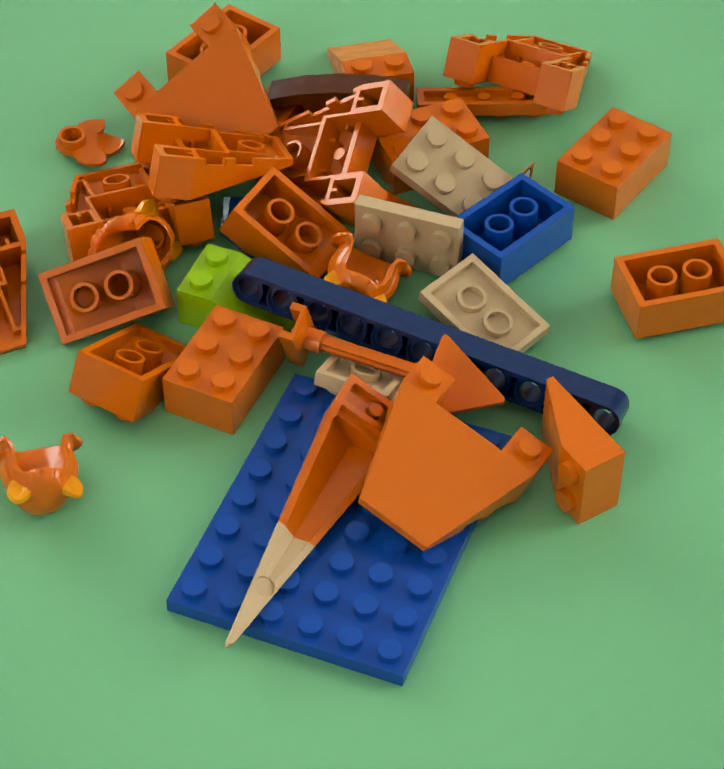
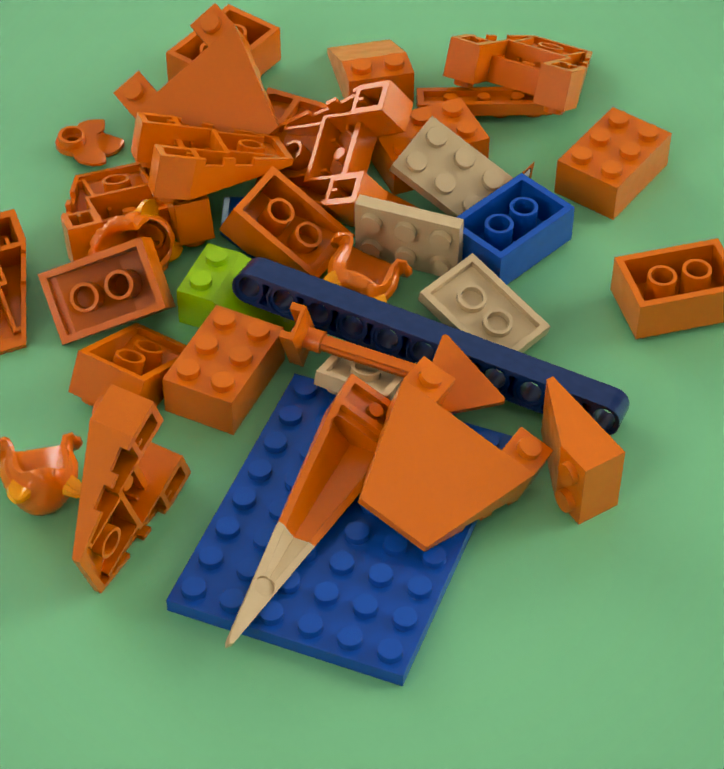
(122, 483): none -> orange wedge
(315, 90): reddish brown slope -> none

